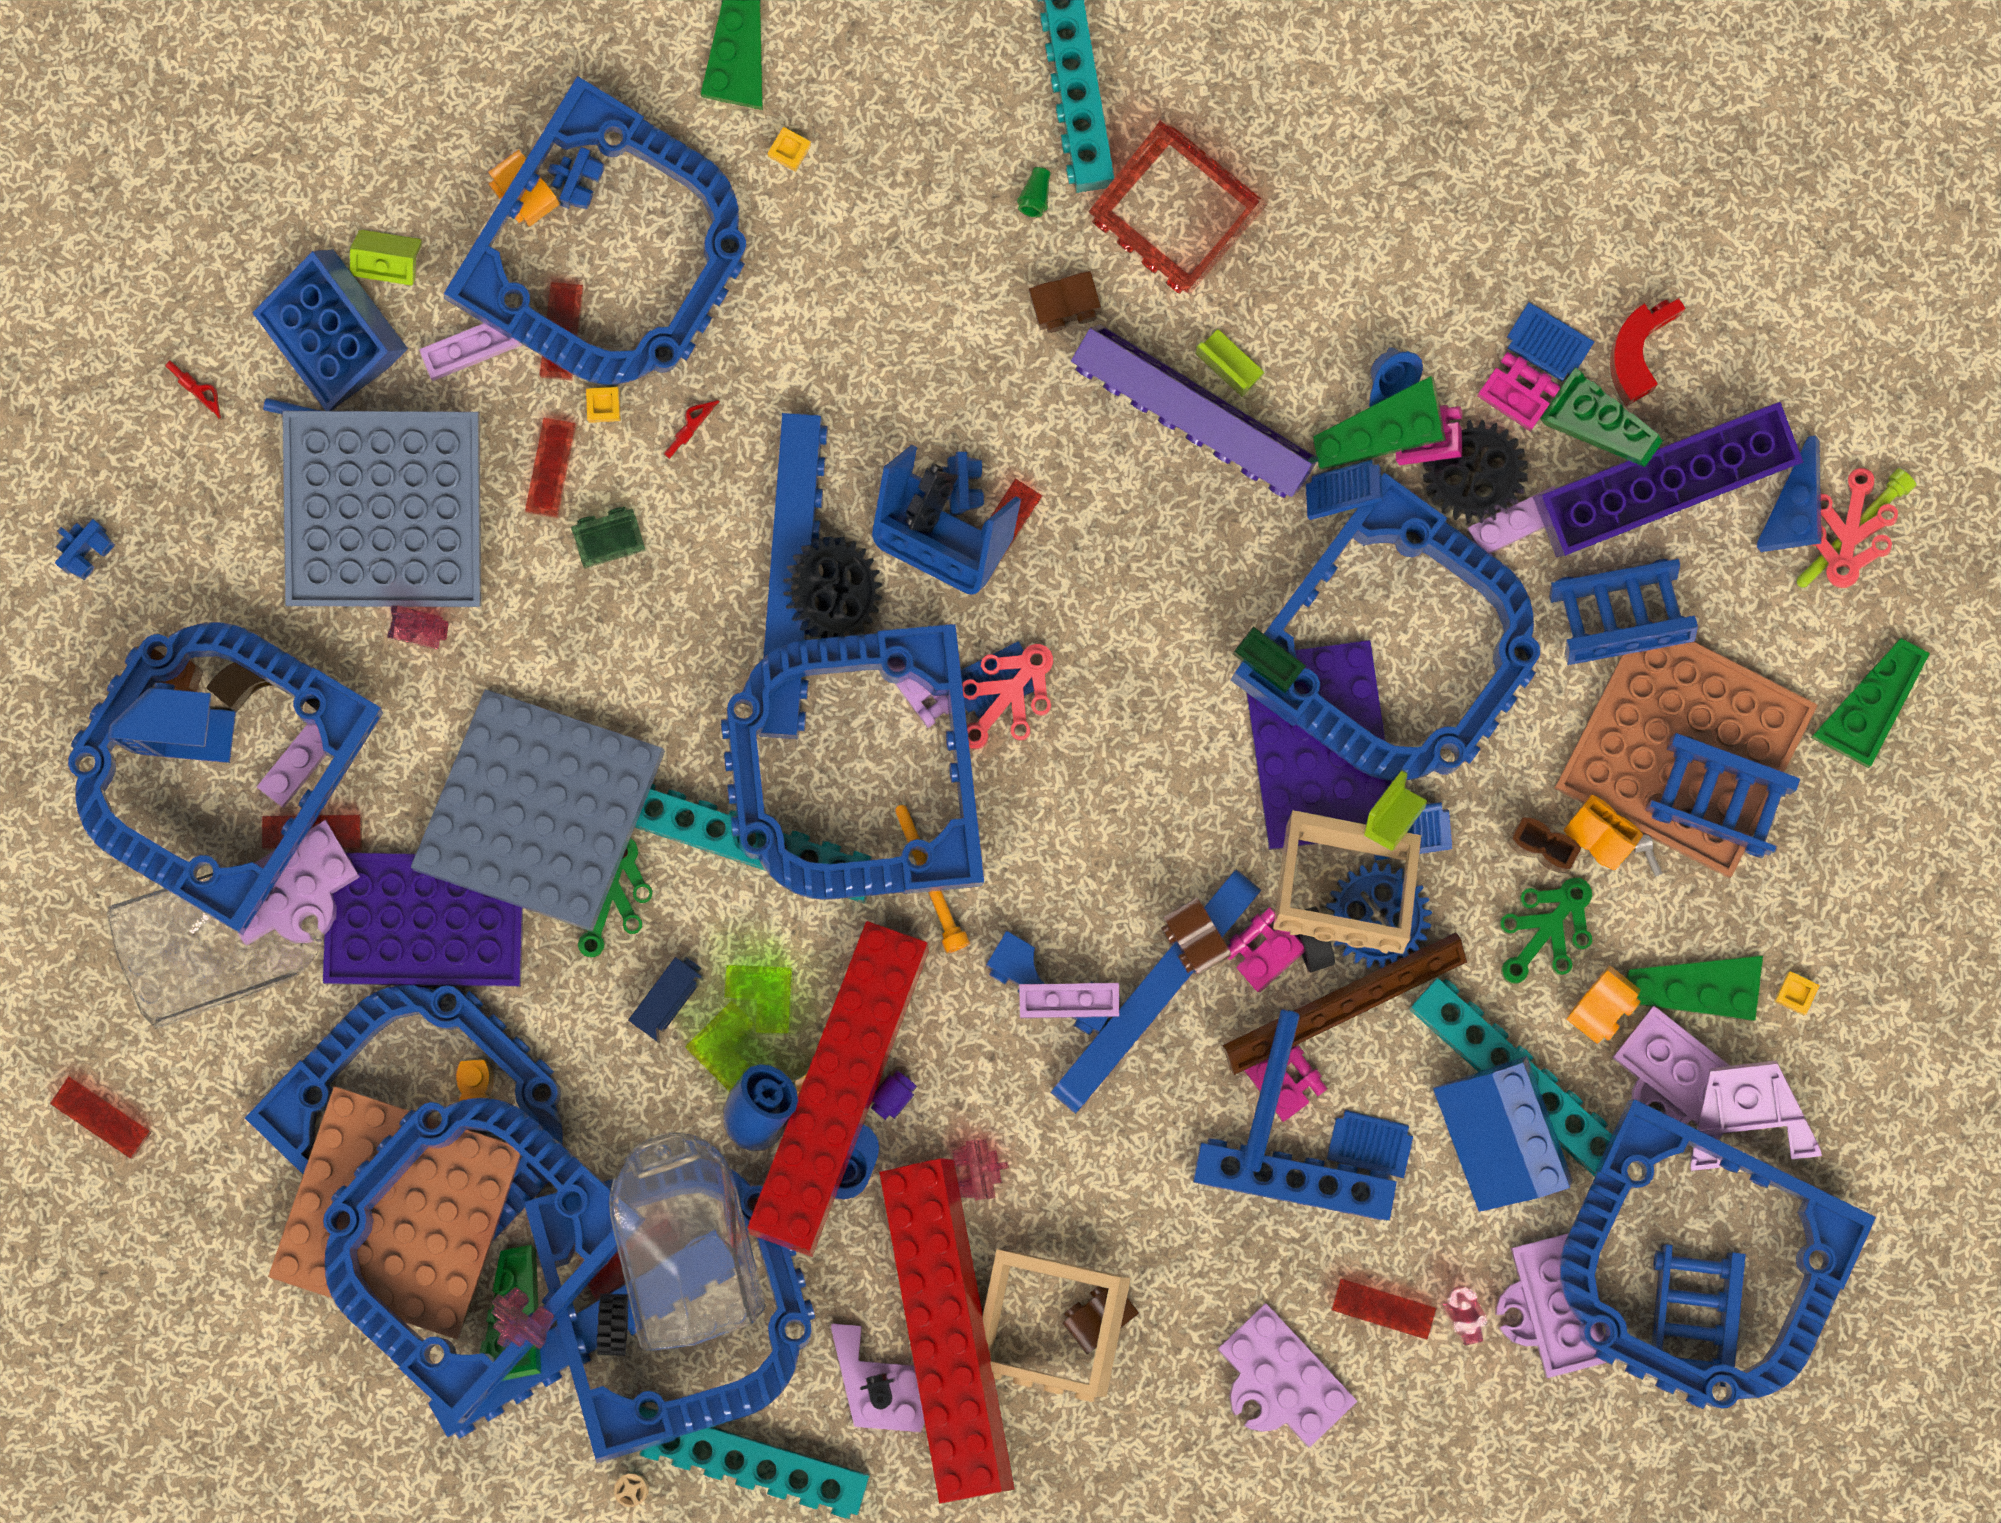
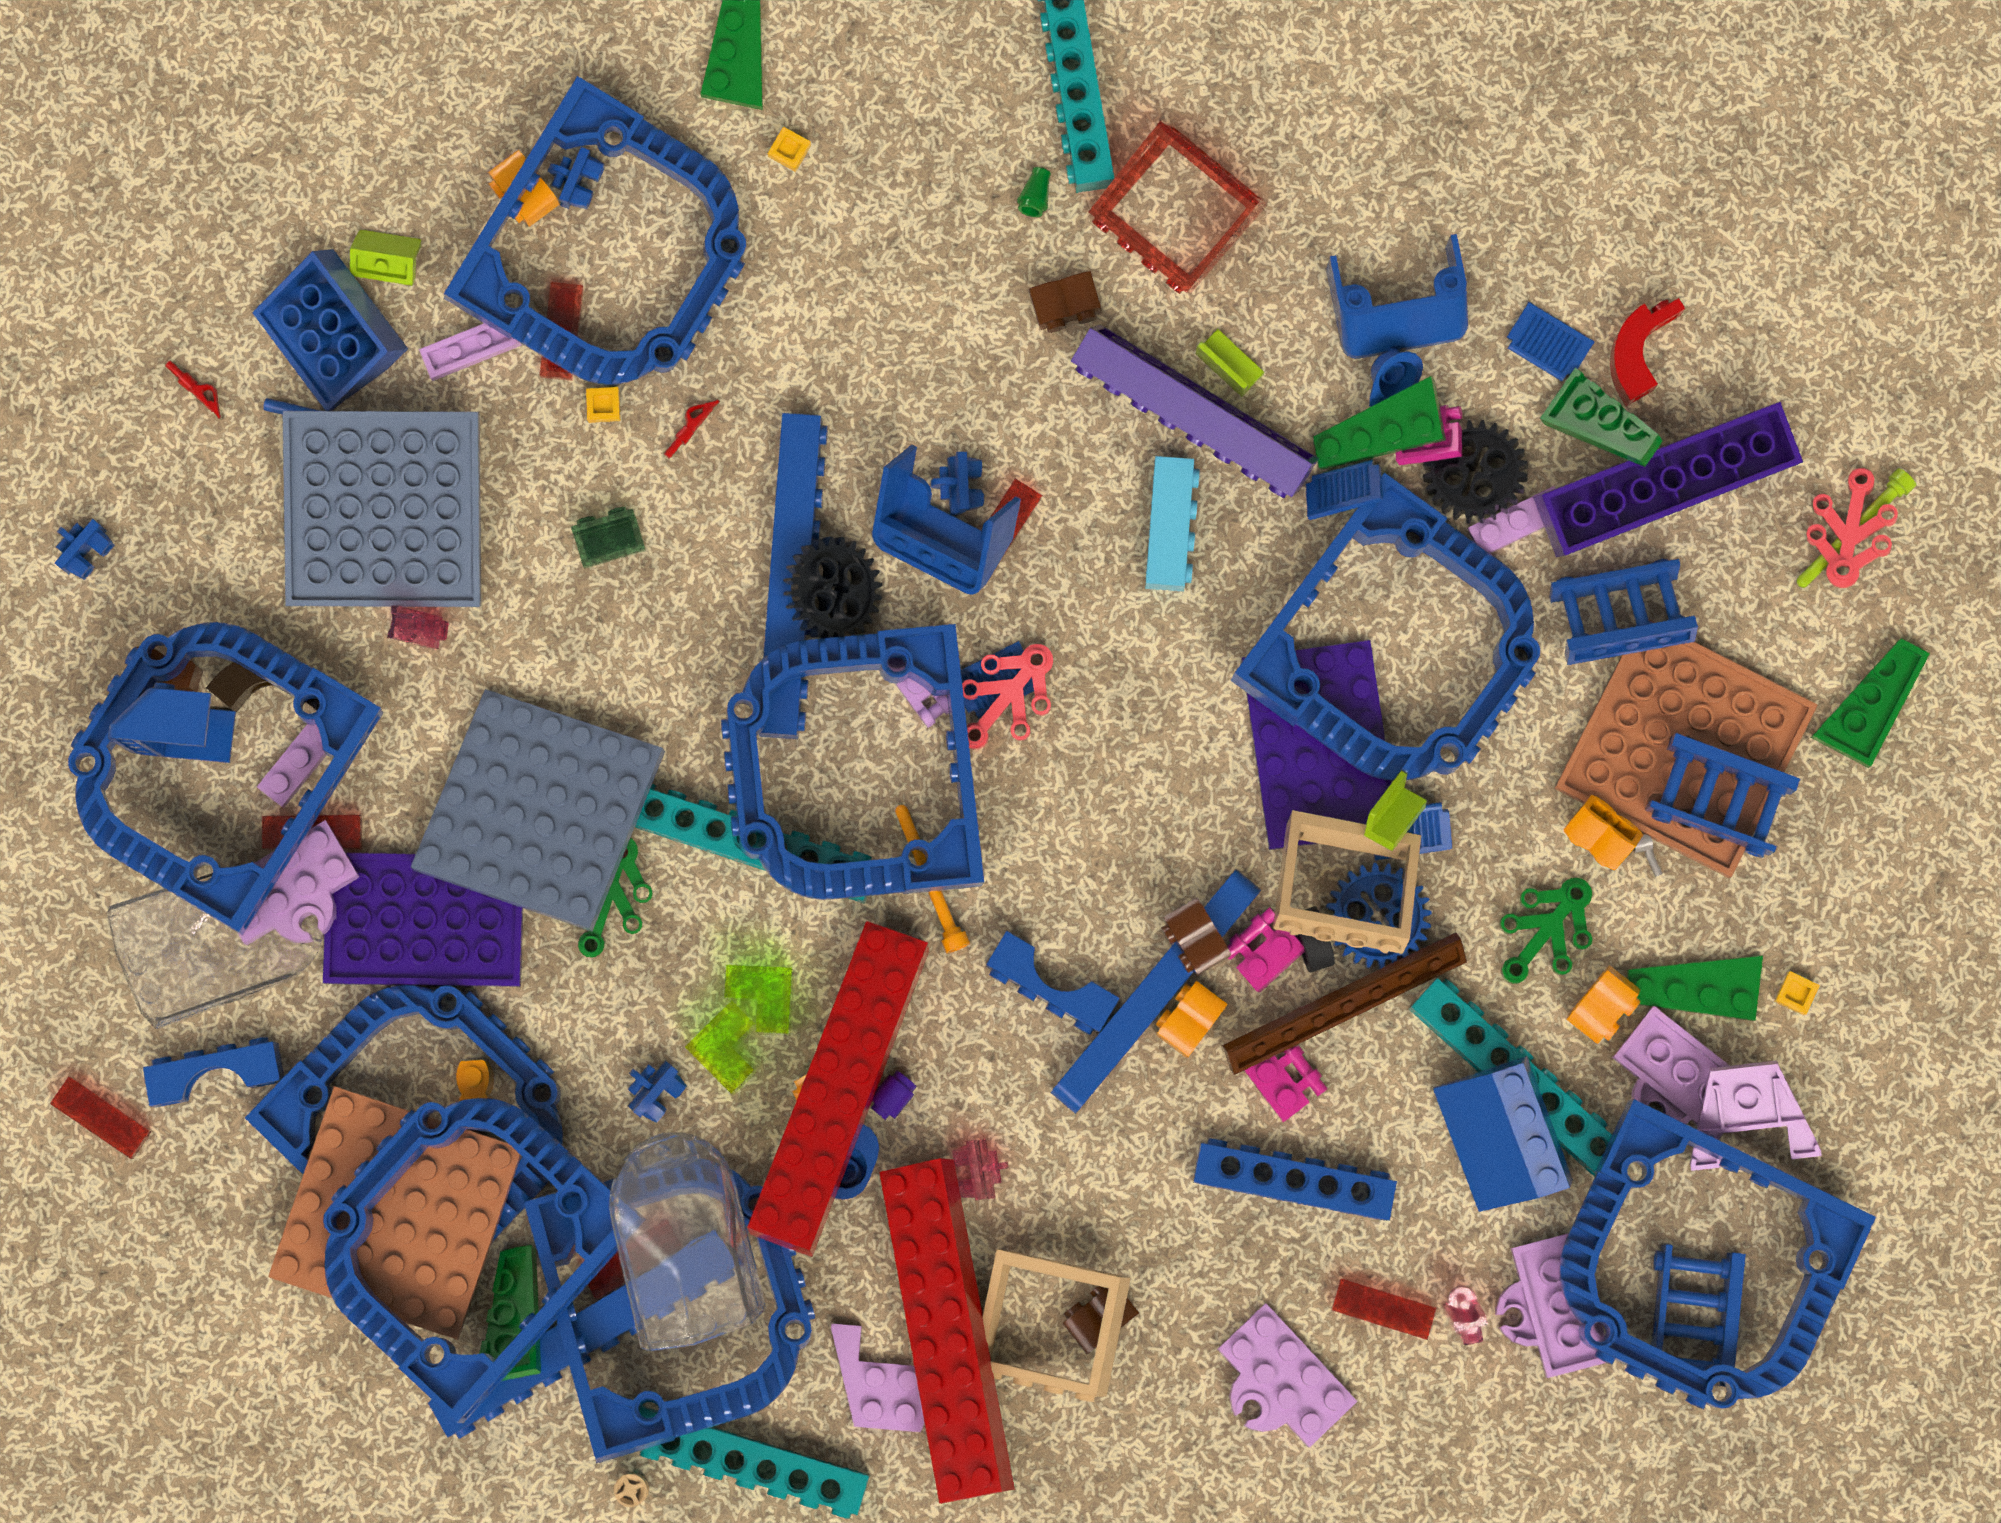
(172, 1081): none -> blue arch
(515, 1324): clear pink hips -> none
(550, 468): clear red plate -> none
(612, 1324): black tyre -> none
(663, 1079): none -> blue hips
(666, 997): dark blue window -> none
(759, 1107): blue brick -> none
(879, 1390): black hinge -> none
(925, 511): black hinge -> none
(1069, 1000): lavender plate -> none
(1170, 524): none -> medium azure brick
(1190, 1019): none -> light orange brick
(1269, 659): dark green tile -> none
(1270, 1090): blue axle -> none
(1370, 1143): blue window -> none
(1405, 324): none -> blue windscreen
(1513, 398): dark pink plate -> none
(1551, 849): reddish brown brick -> none
(1797, 512): blue wing -> none

